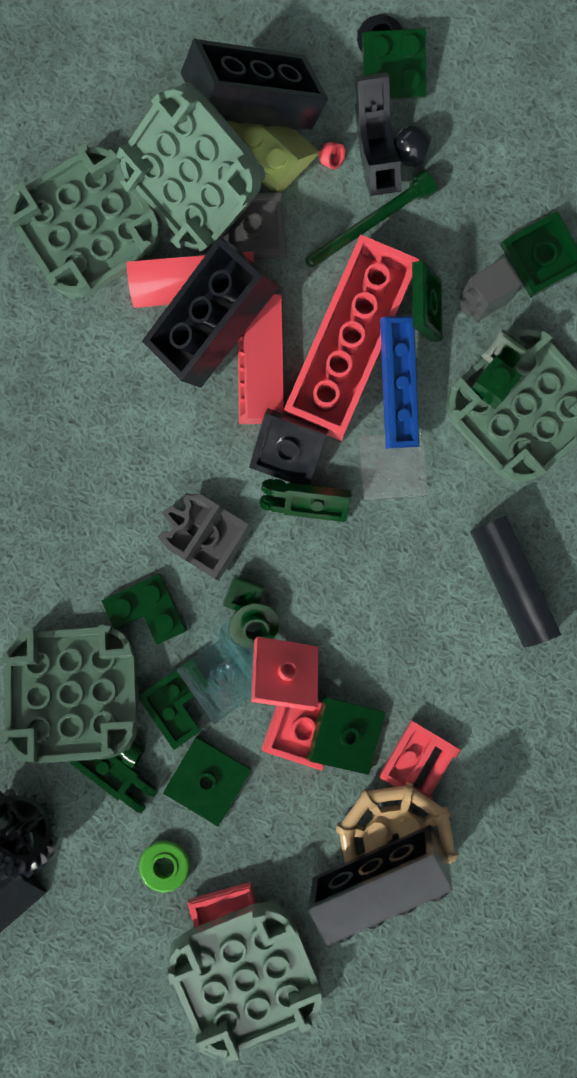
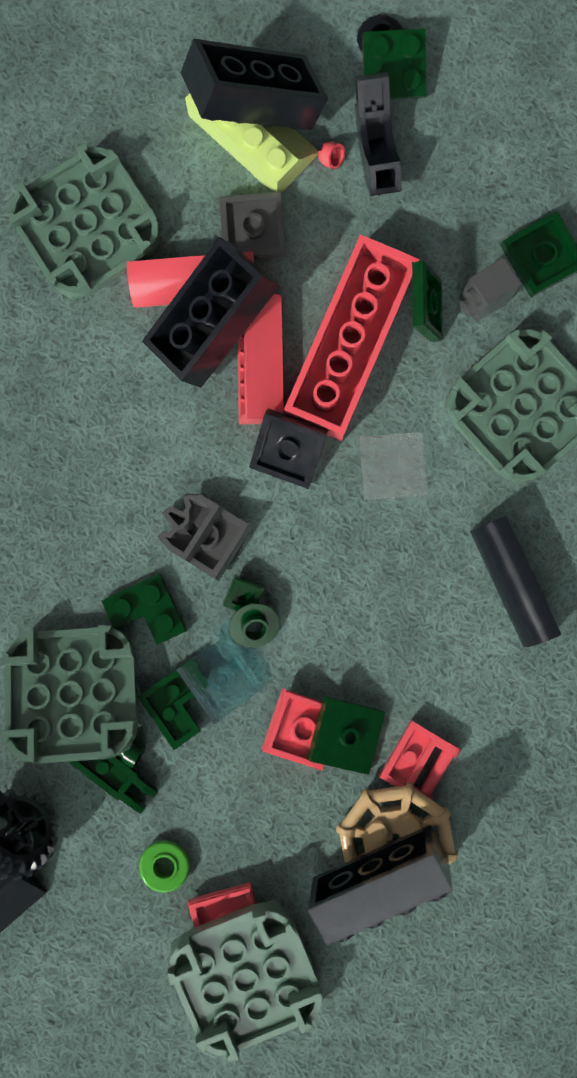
(190, 167): sand green plate -> none
(207, 781): dark green plate -> none
(285, 674): coral plate -> none
(305, 500): dark green hinge -> none
(399, 382): blue tile -> none
(412, 145): black piece -> none
(421, 187): dark green piece -> none
(496, 382): dark green brick -> none
(506, 348): dark green tile -> none

